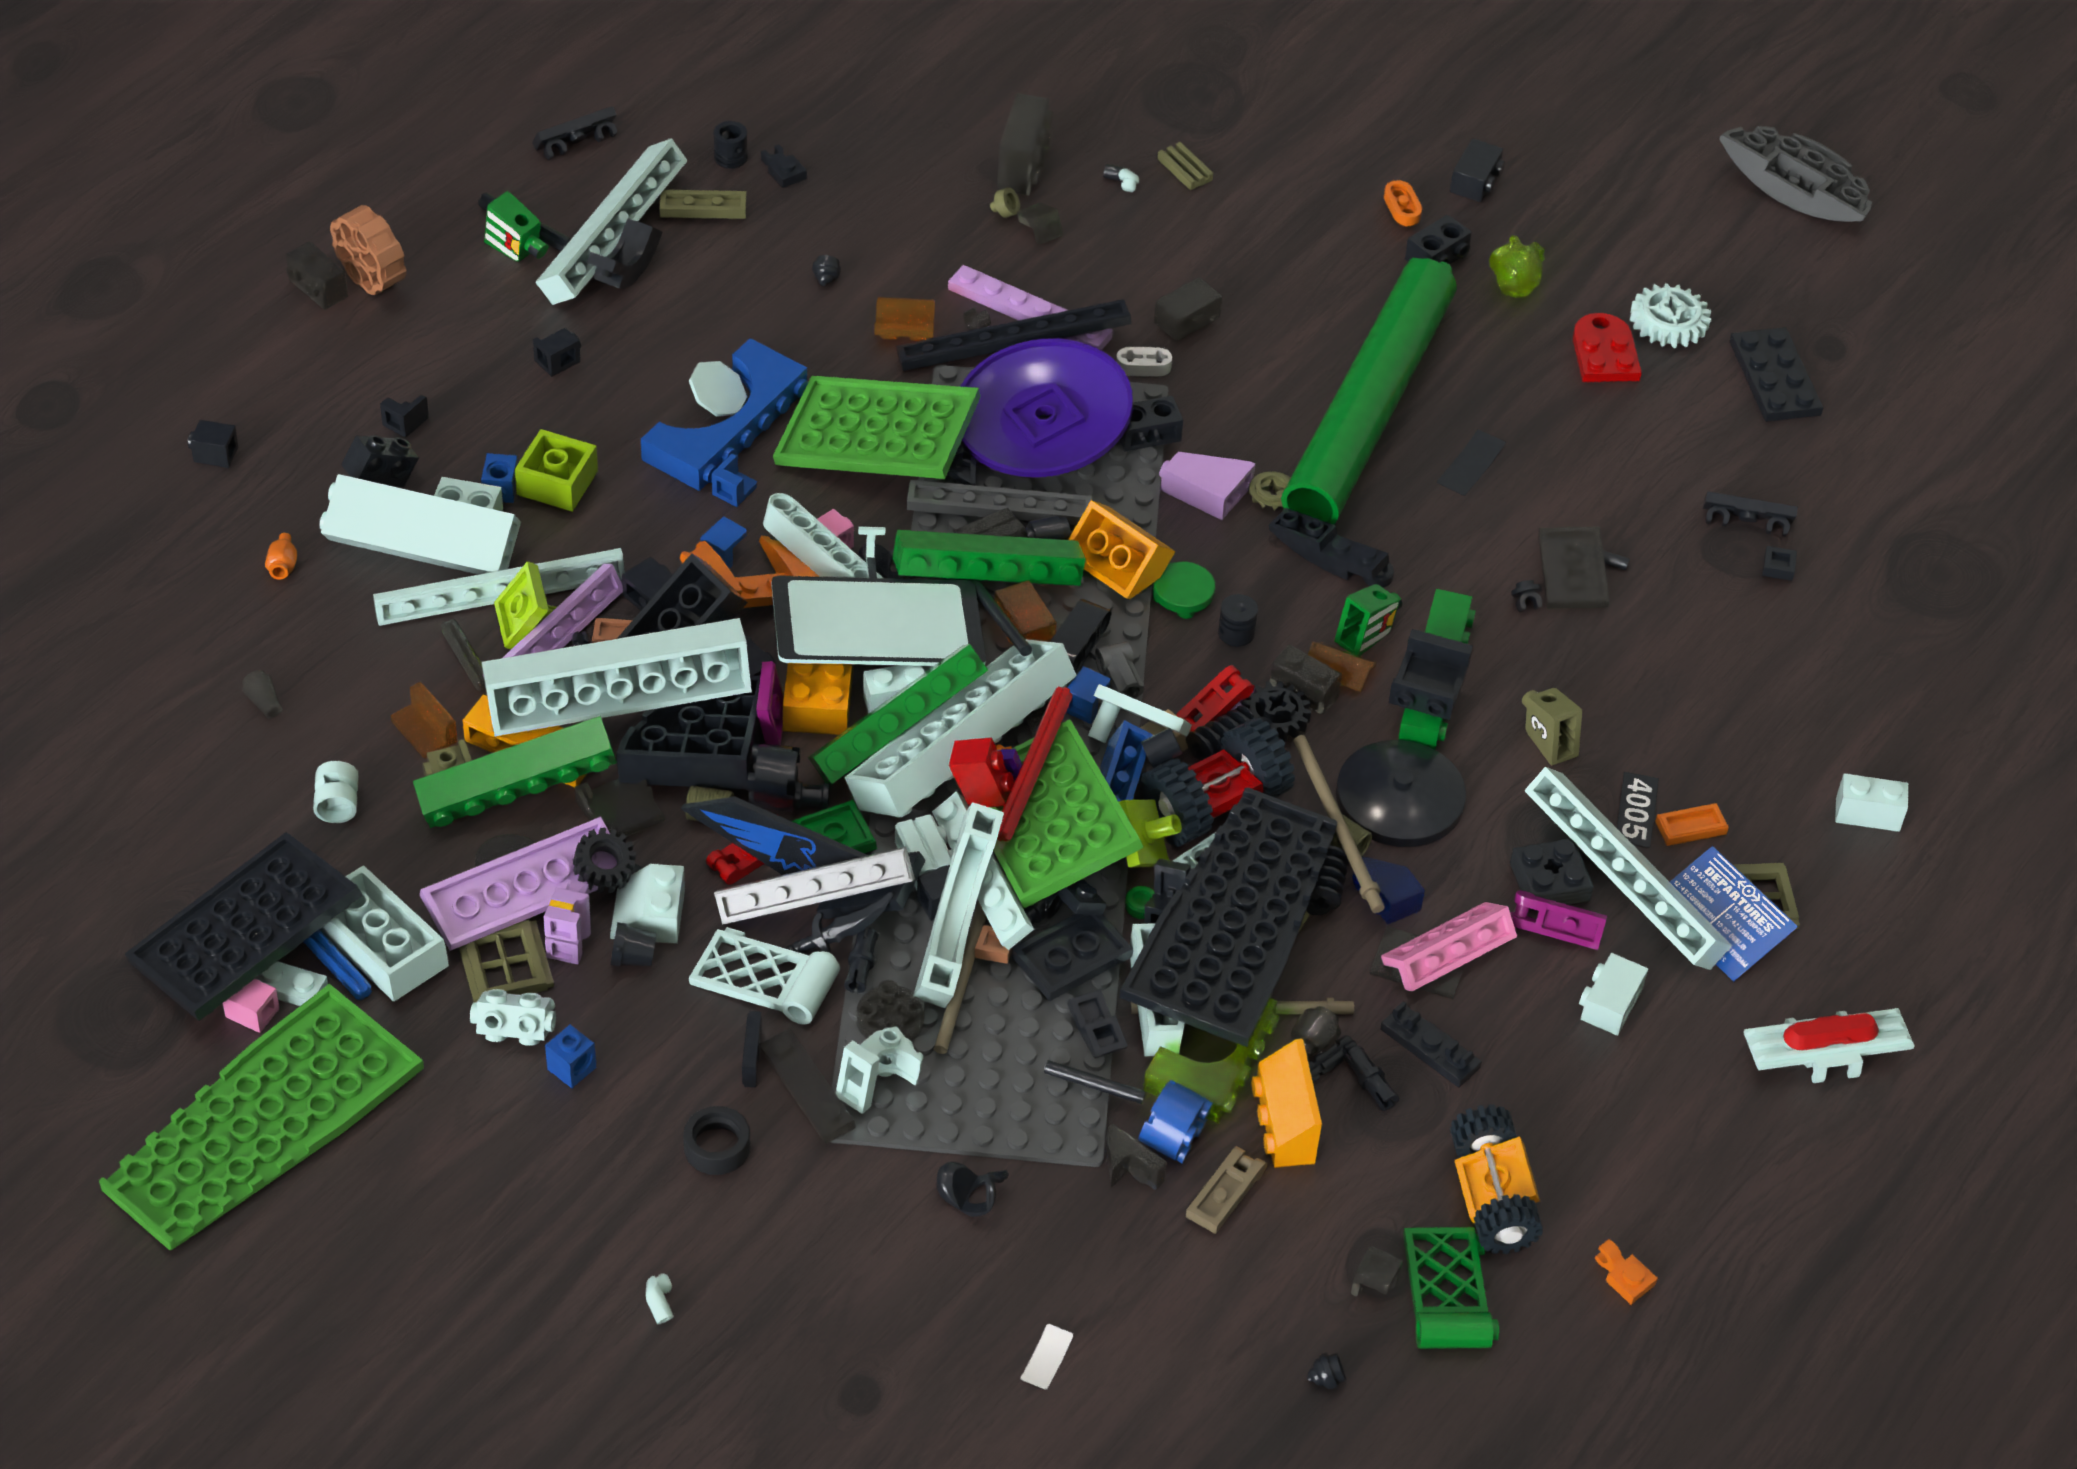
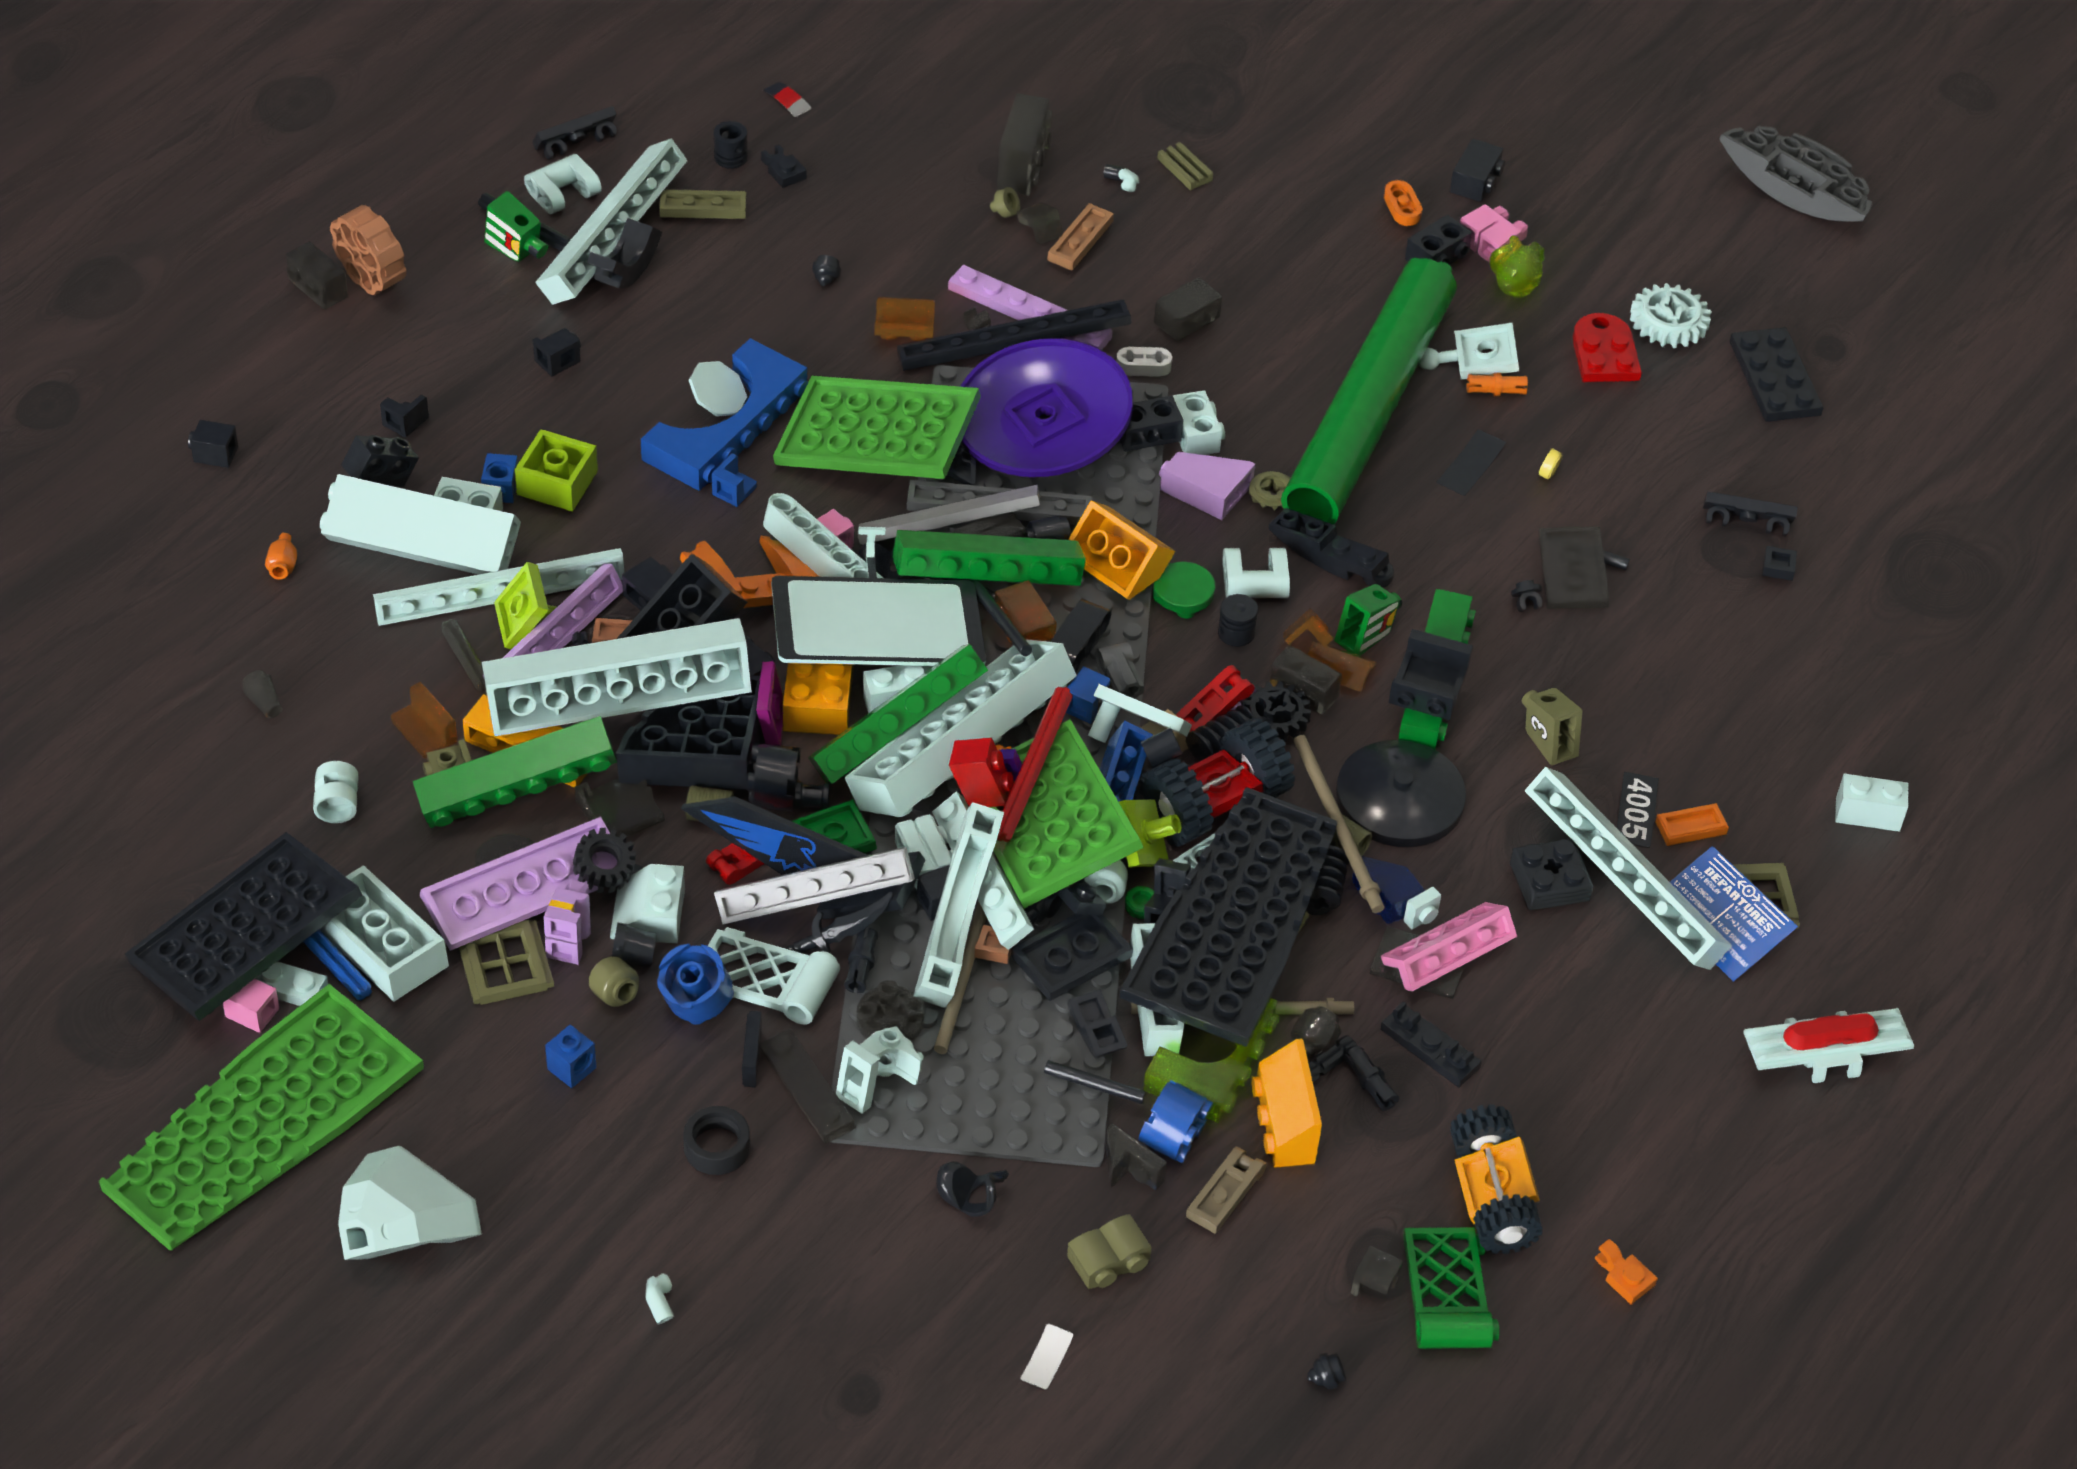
(401, 1204): none -> light aqua brick
(516, 1016): light aqua brick -> none
(546, 181): none -> light aqua connector
(614, 981): none -> olive head
(695, 983): none -> blue brick
(724, 537): blue panel -> none
(788, 98): none -> sticker
(956, 512): none -> light grey tile
(1080, 236): none -> medium nougat plate
(1109, 881): none -> light aqua head
(1109, 1251): none -> olive brick
(1201, 428): none -> light aqua brick
(1256, 583): none -> light aqua connector
(1313, 623): none -> clear orange panel
(1422, 908): none -> light aqua plate
(1469, 355): none -> light aqua plate
(1491, 229): none -> bright pink hips
(1497, 384): none -> orange pin
(1550, 464): none -> light yellow tile
(1558, 920): magenta plate -> none
(1613, 993): light aqua brick -> none

